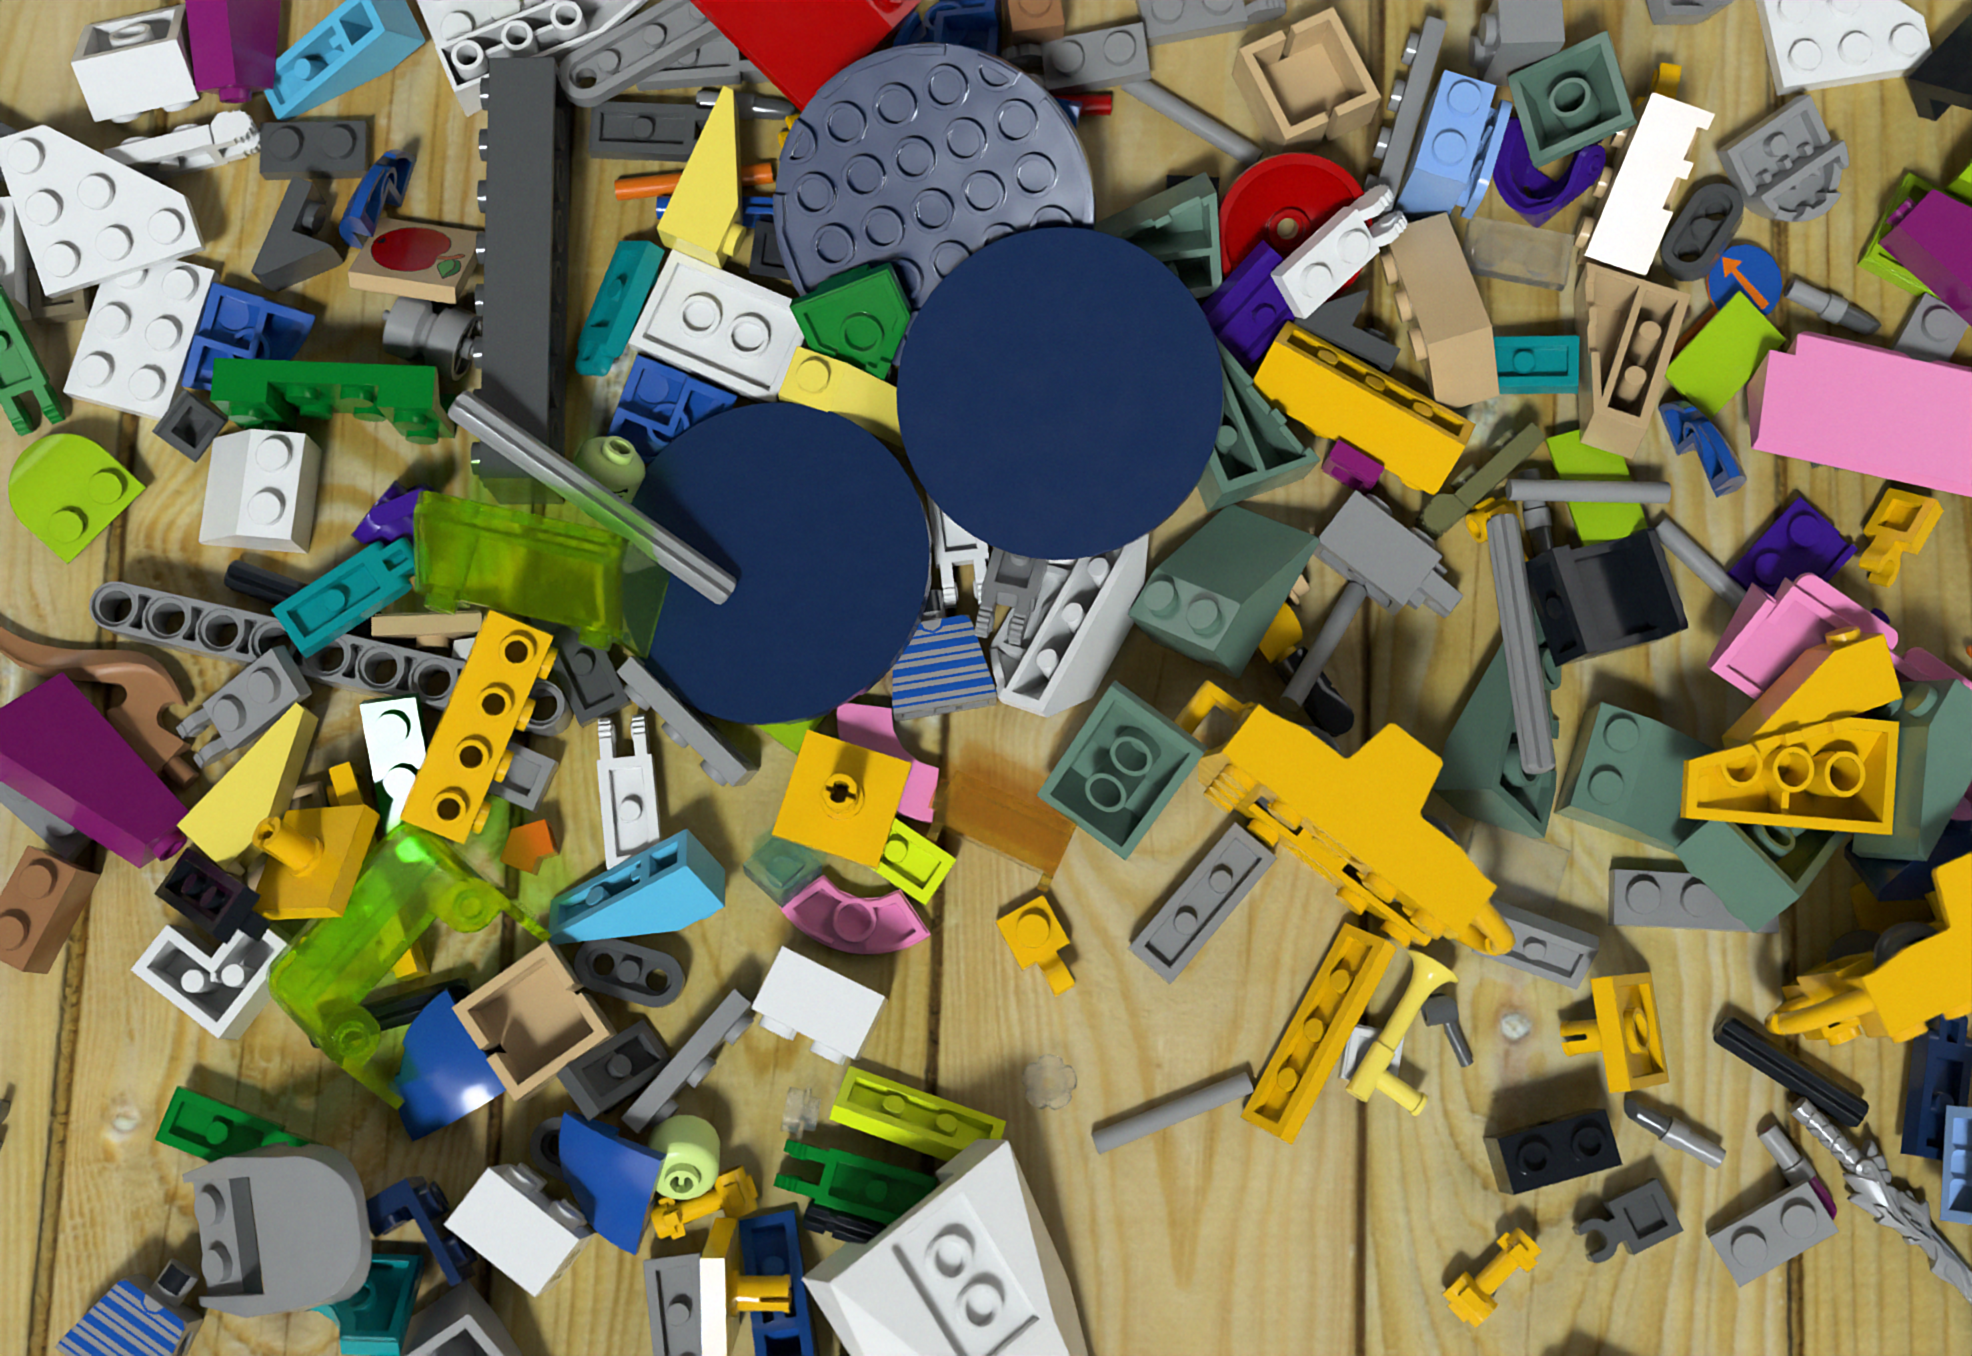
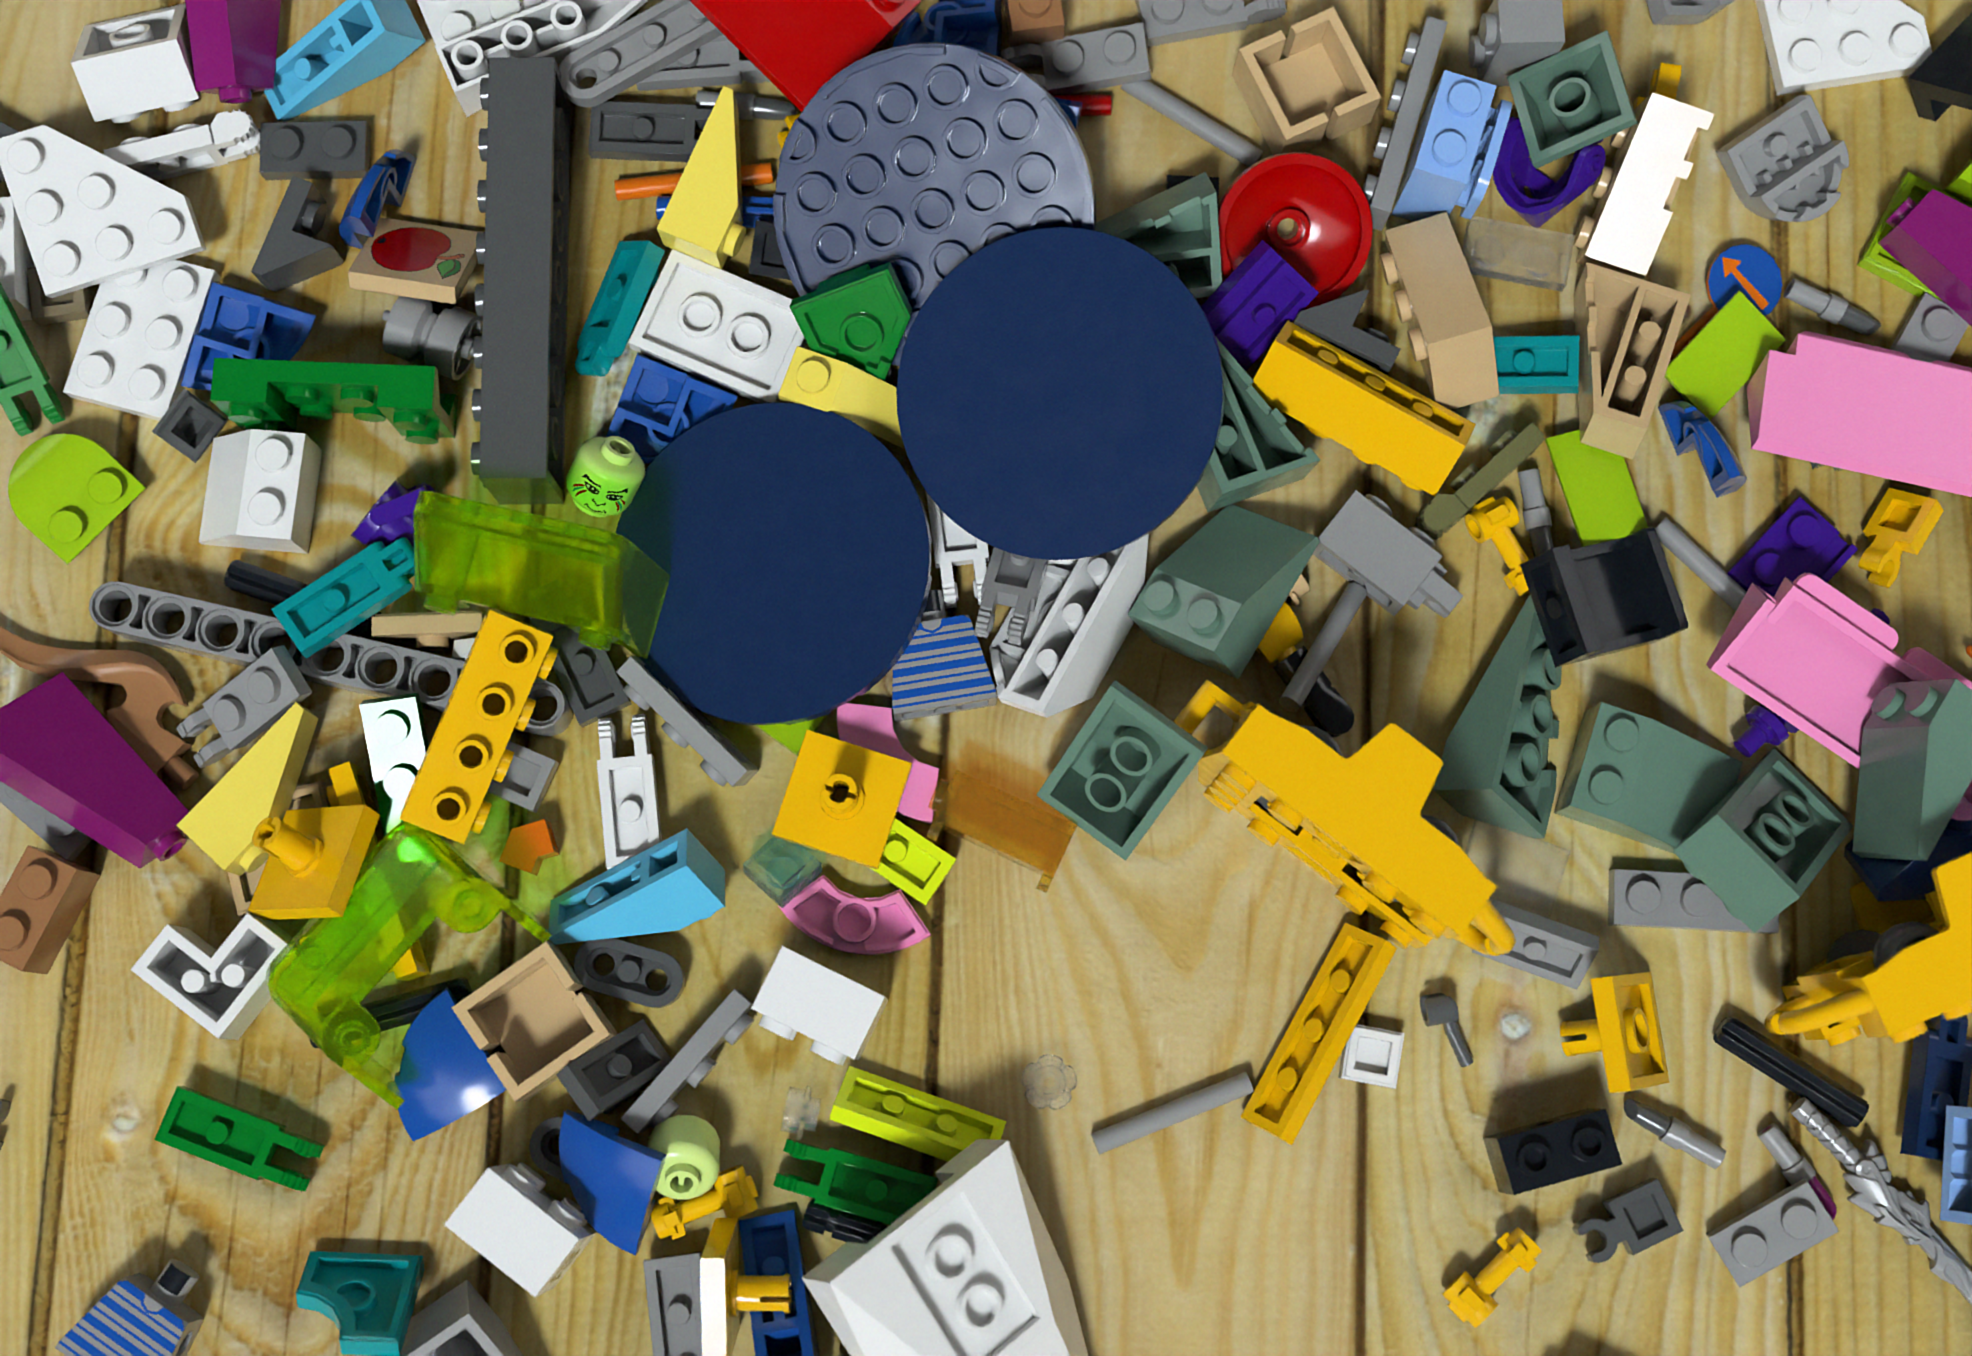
(212, 898): black plate -> none
(306, 1224): light grey slope -> none
(426, 1204): dark blue bracket -> none
(591, 497): light grey axle -> none
(1035, 939): yellow plate -> none
(1202, 903): light grey plate -> none
(1337, 251): white hinge -> none
(1352, 468): magenta tile -> none
(1372, 1071): light yellow piece -> none
(1520, 644): light grey axle -> none
(1588, 491): light grey bar -> none
(1701, 236): dark grey plate -> none
(1807, 778): yellow wedge -> none
(1821, 685): yellow slope -> none

